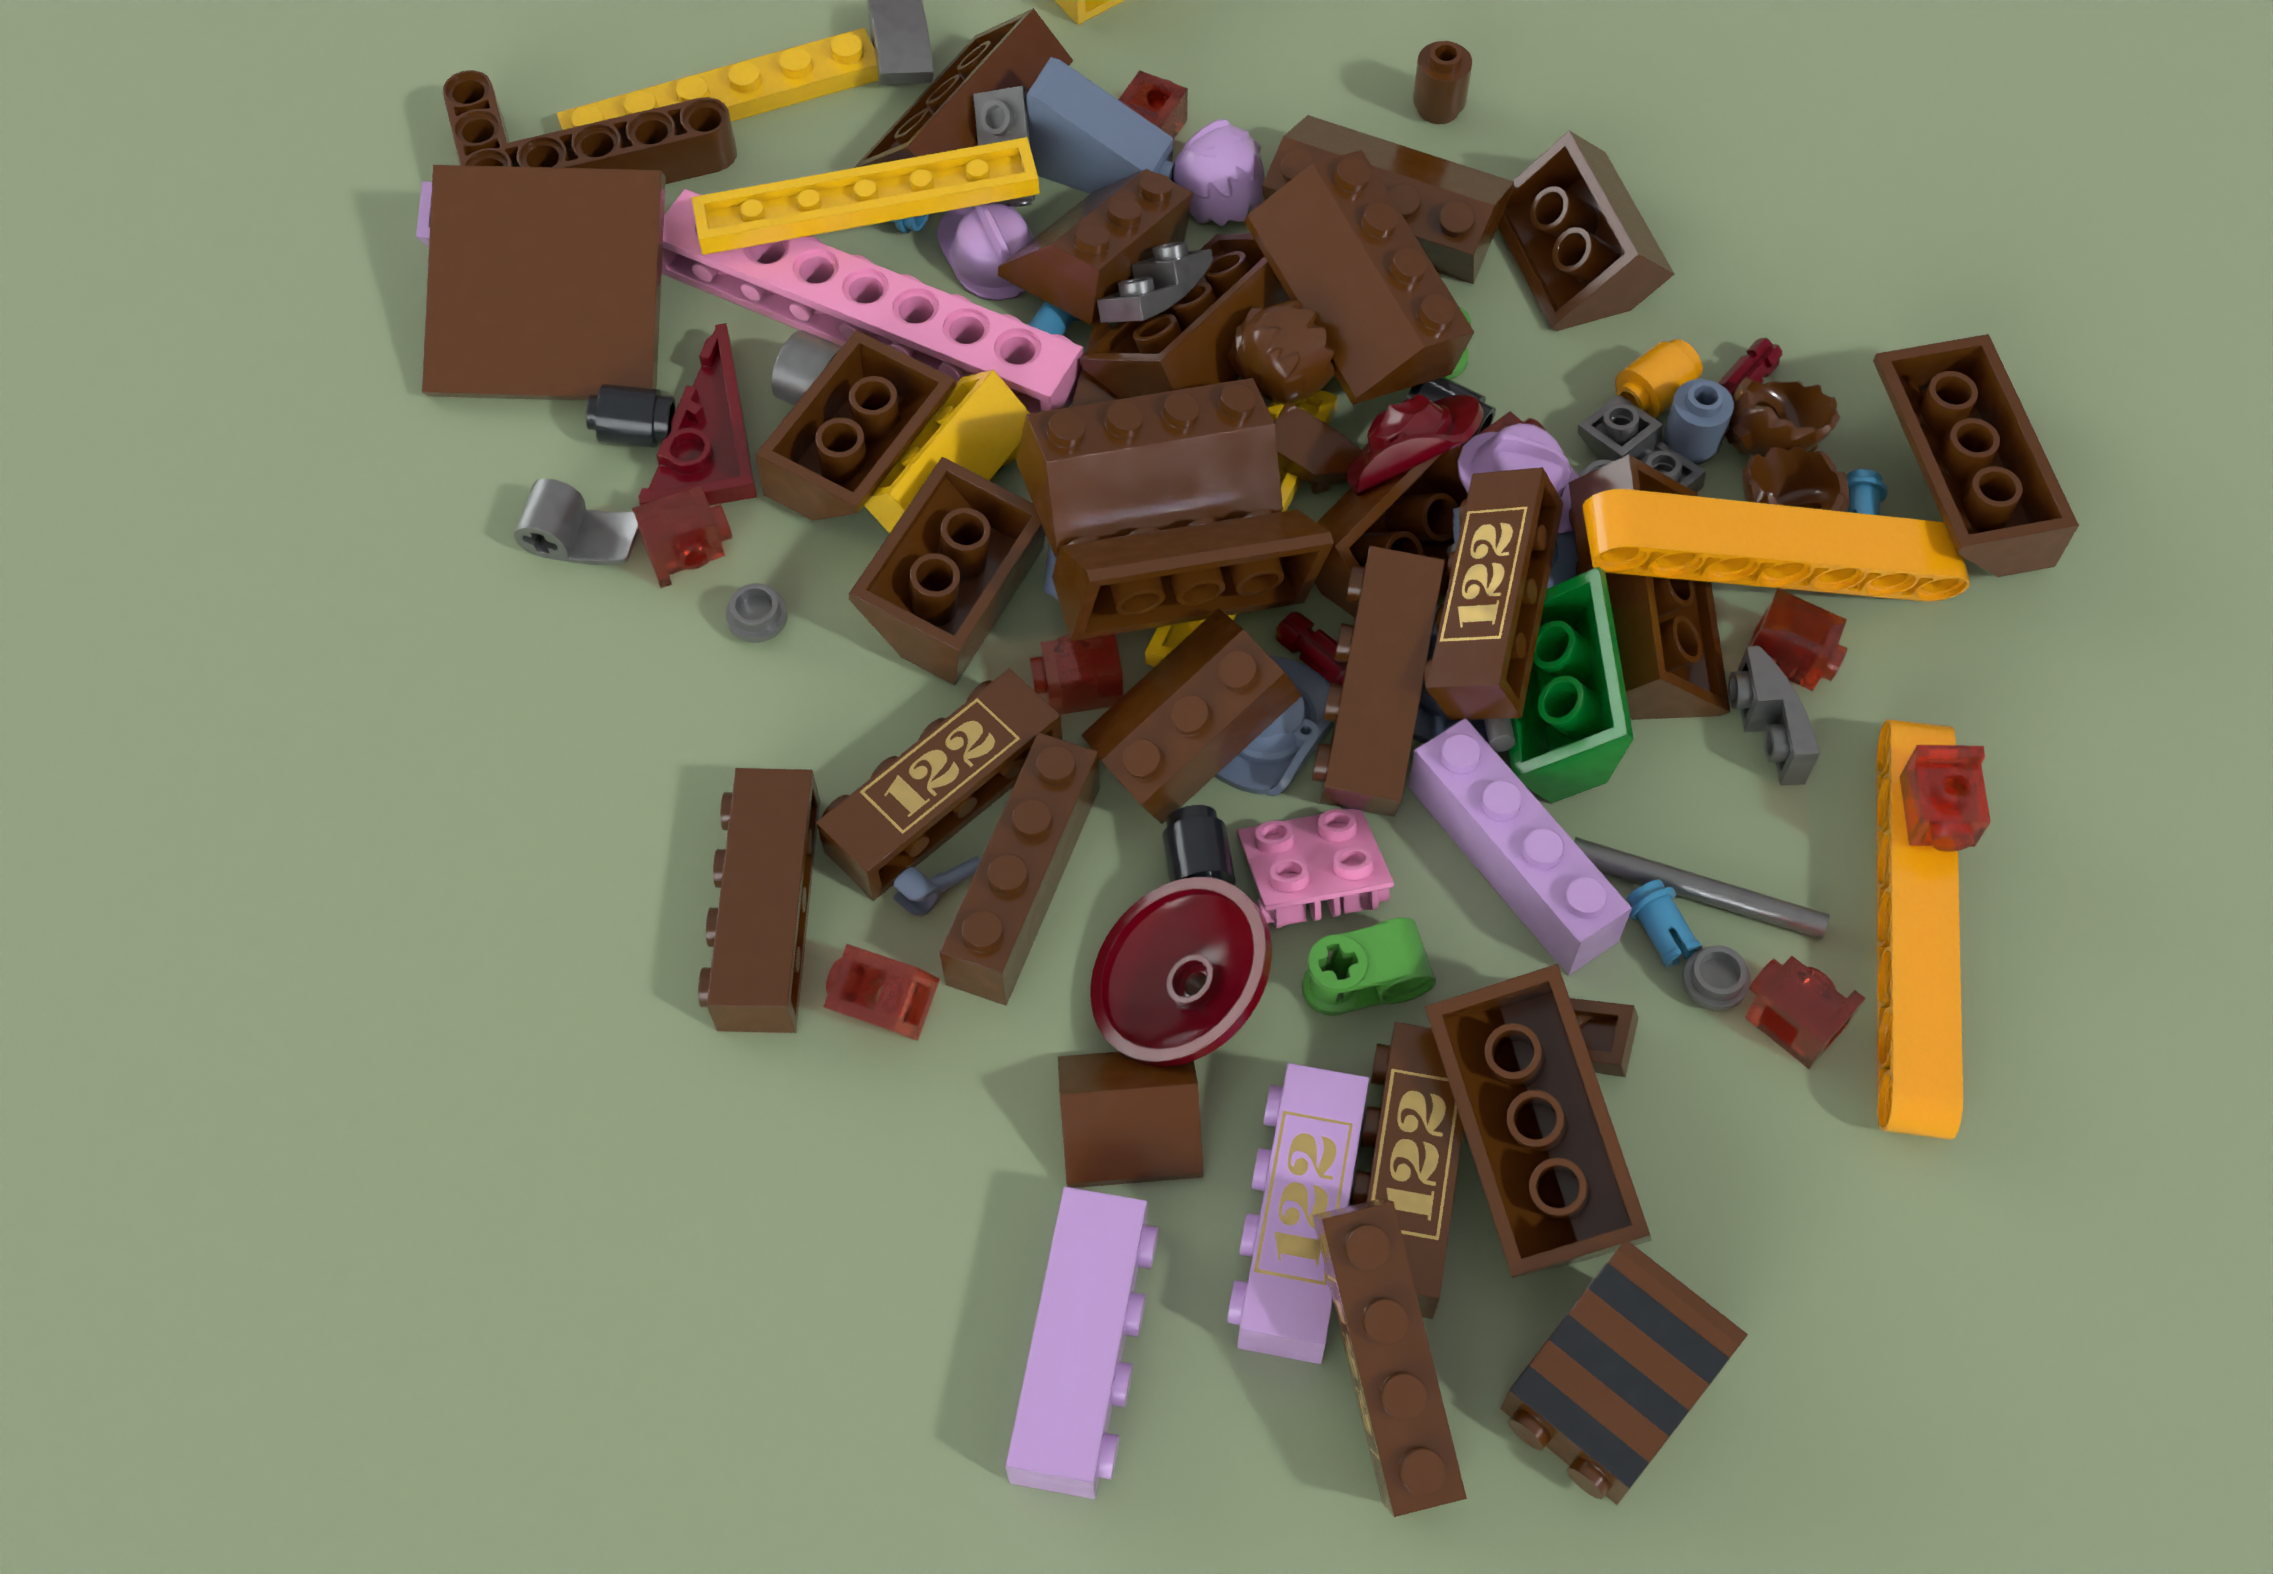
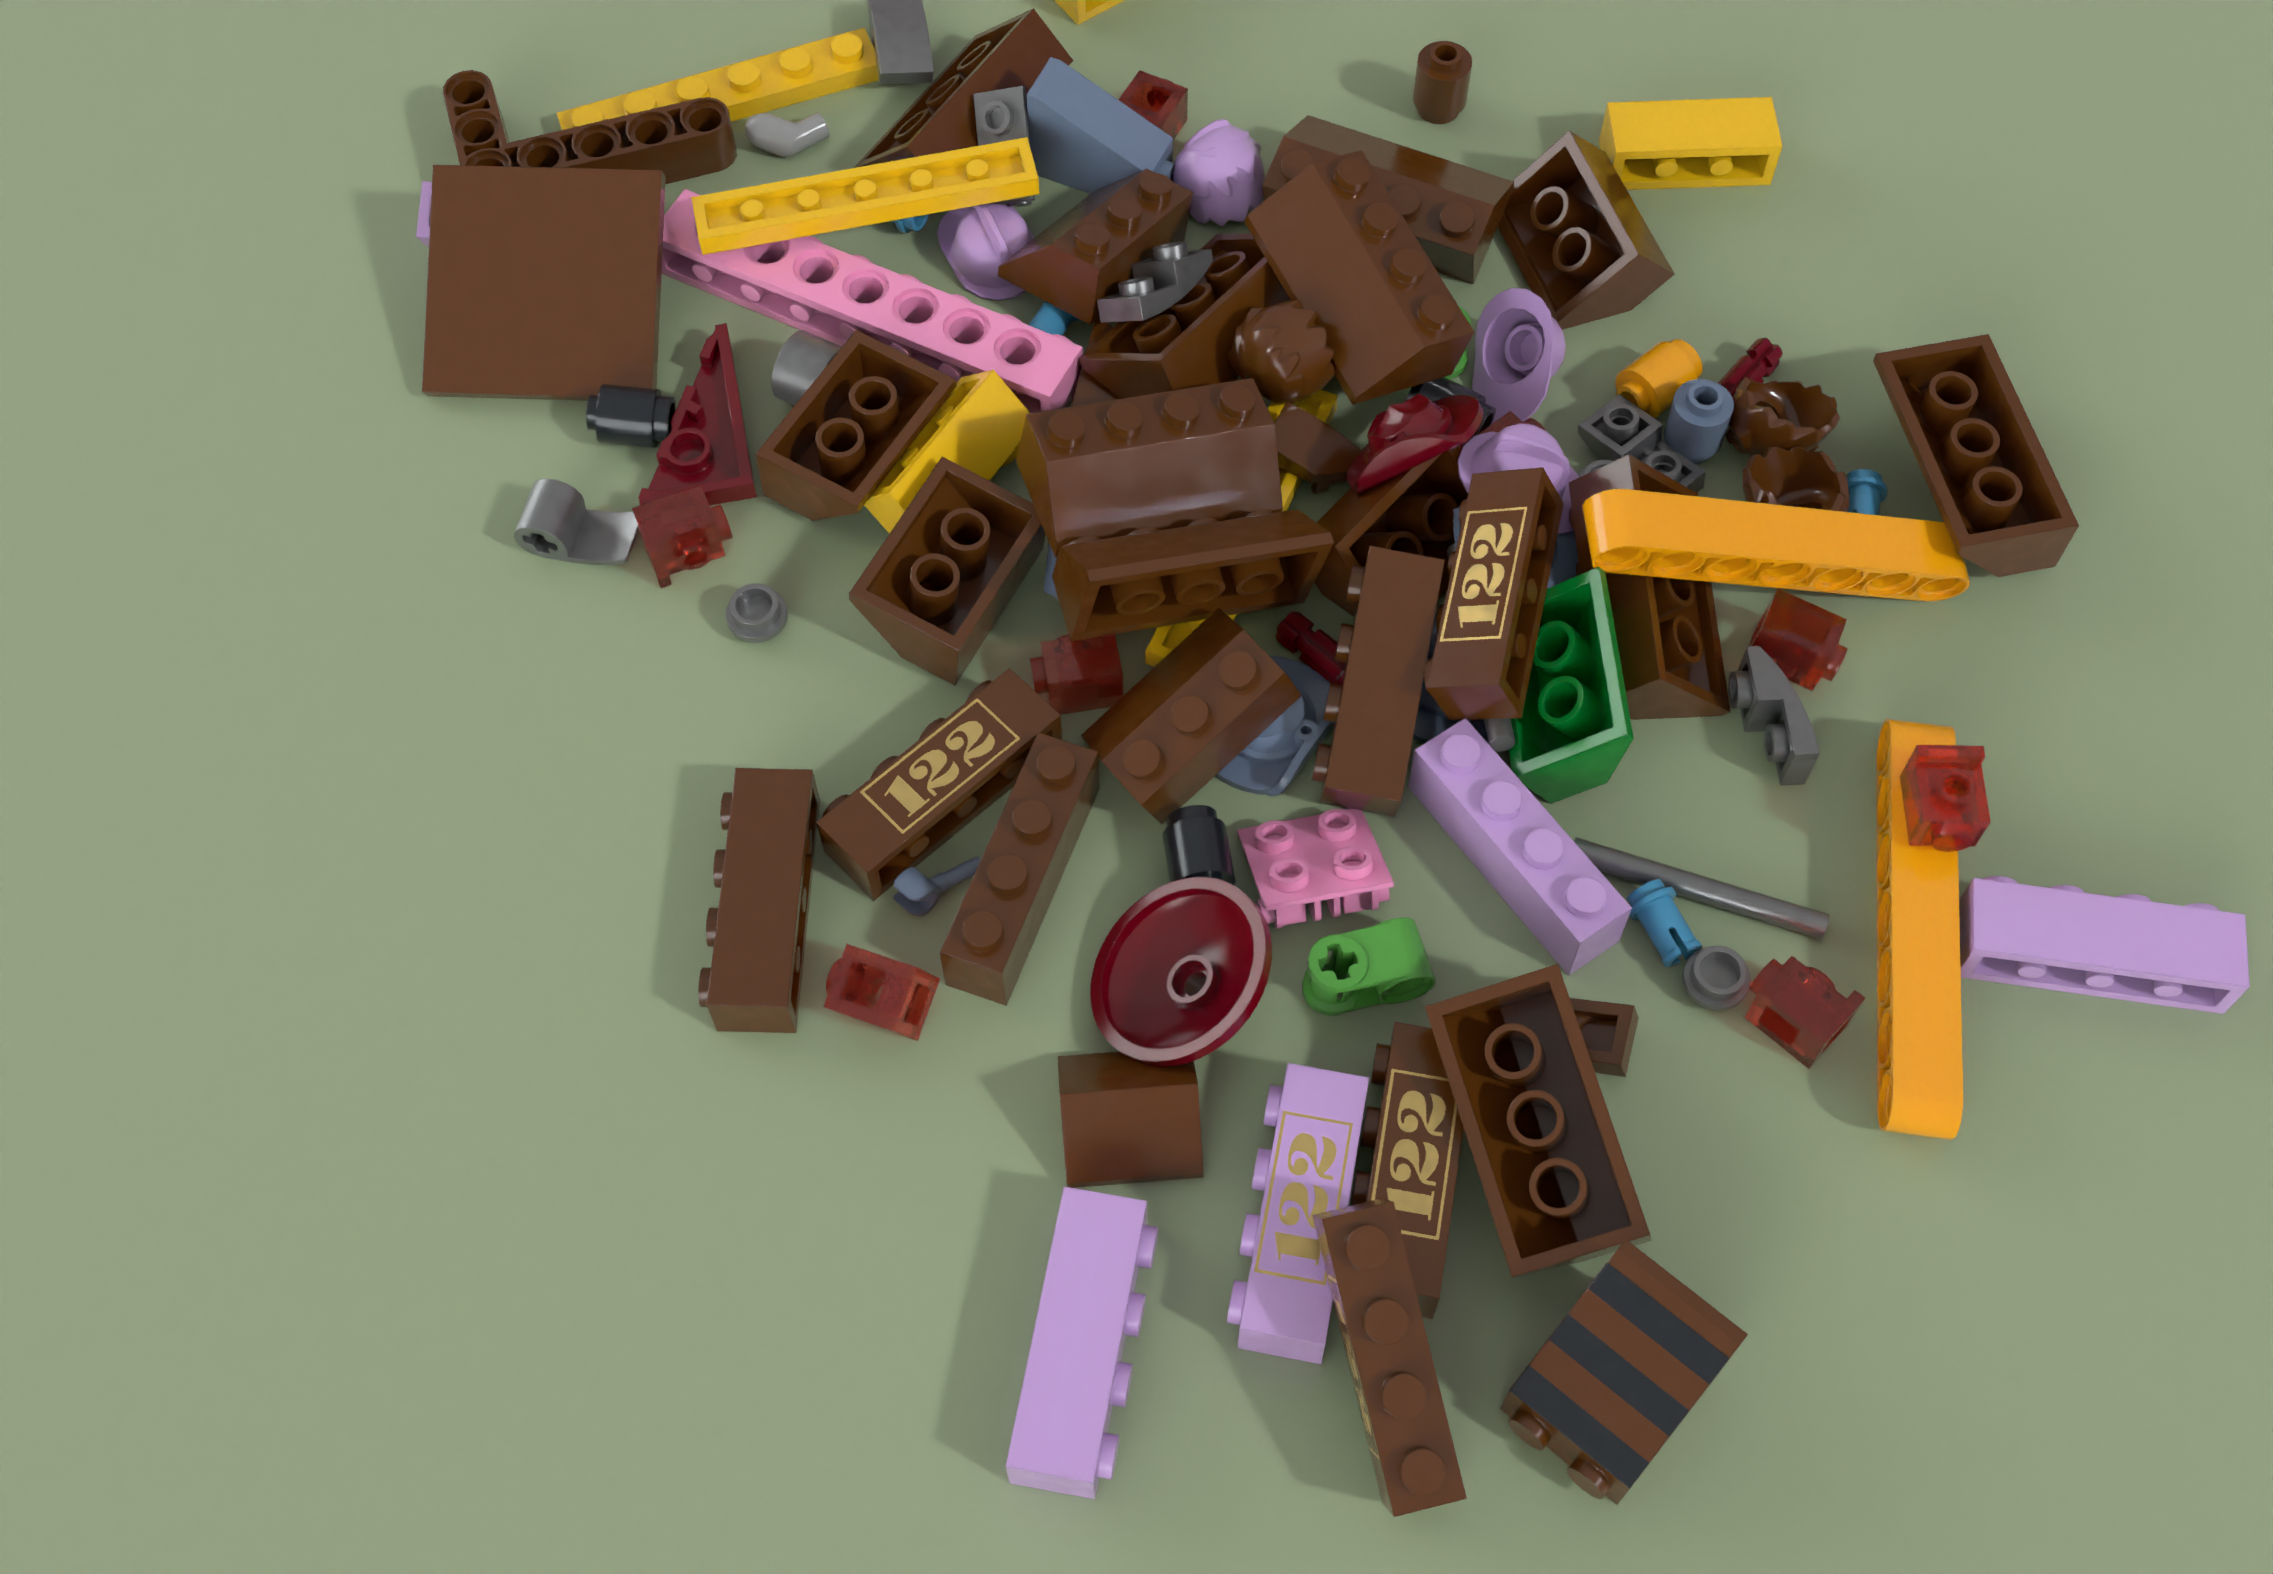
(783, 136): none -> light grey arm
(1516, 352): none -> lavender piece
(1692, 142): none -> yellow brick
(2103, 944): none -> lavender brick

